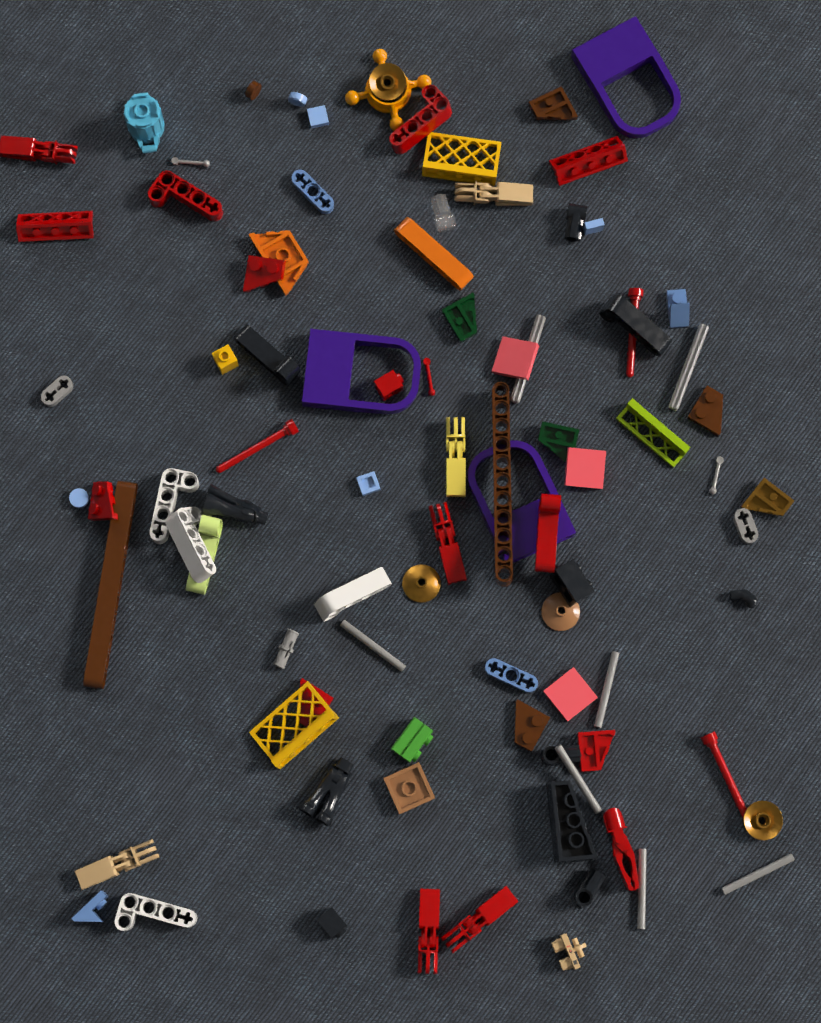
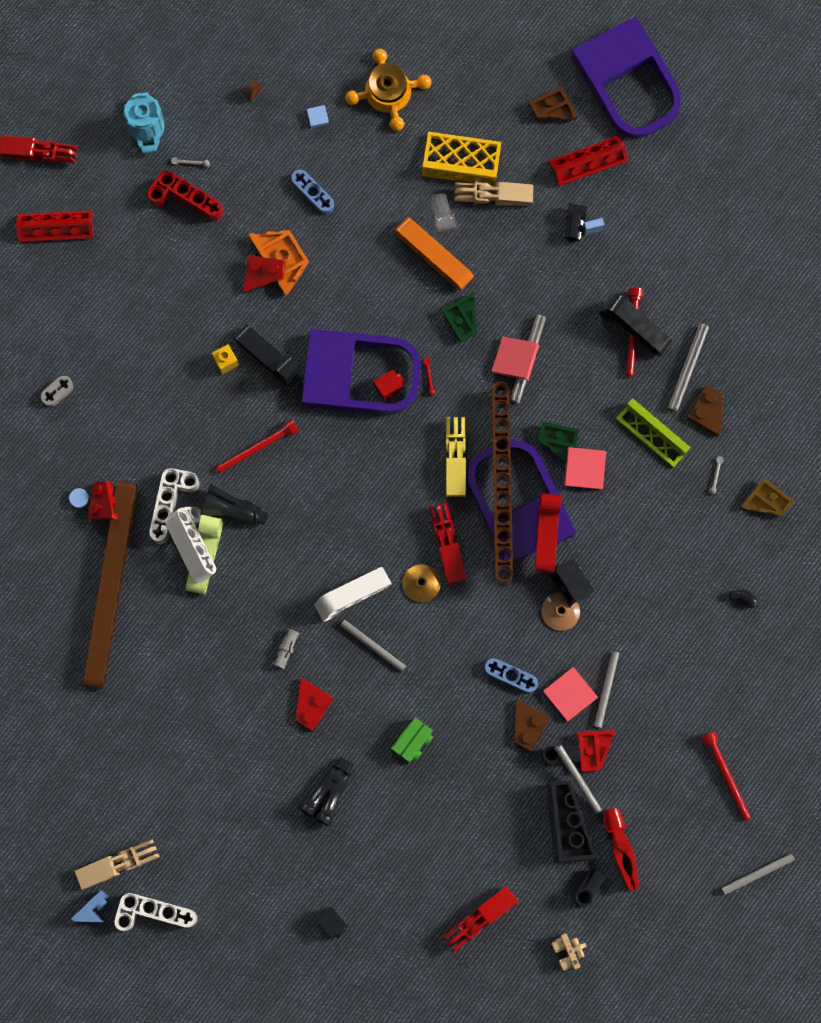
(297, 99): light blue tile -> none
(306, 735): yellow fence -> none
(368, 483): light blue tile -> none
(398, 138): red beam -> none
(409, 788): medium nougat plate -> none
(428, 920): red arm -> none
(642, 889): light grey bar -> none
(678, 308): medium blue slope -> none
(741, 528): light grey beam -> none
(772, 817): pearl gold dish -> none

